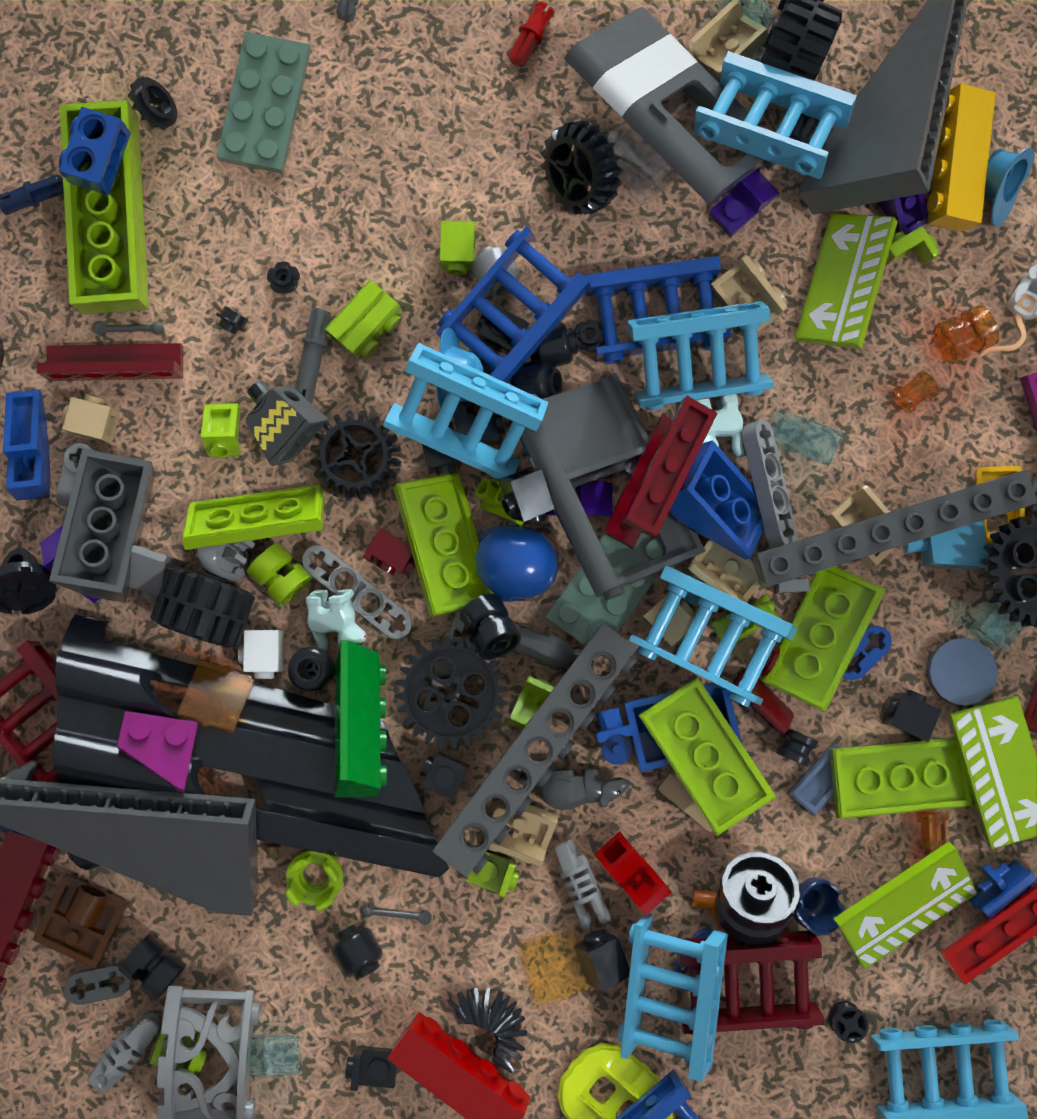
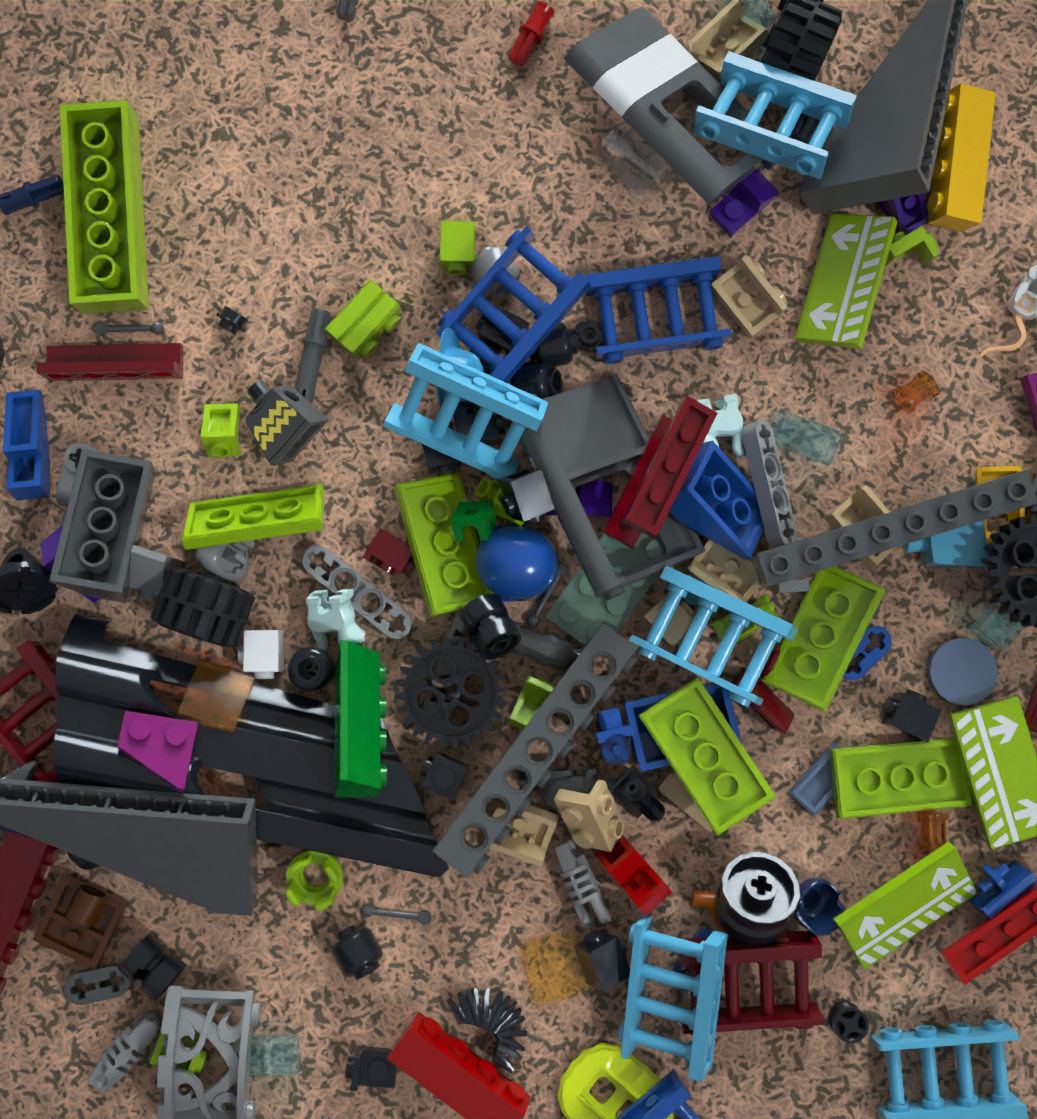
(90, 419): tan brick -> none
(103, 152): blue brick -> none
(148, 91): black gear -> none
(264, 102): sand green plate -> none
(279, 574): lime wheel -> none
(287, 285): black plate -> none
(342, 463): black gear -> none
(474, 514): none -> green piece
(496, 875): lime bracket -> none
(533, 618): none -> dark grey hinge
(589, 164): black gear -> none
(591, 817): none -> tan bracket
(638, 795): none -> black hinge
(681, 327): medium azure fence -> none
(797, 747): black wheel -> none
(970, 332): clear orange wheel -> none
(1004, 179): dark azure piece -> none

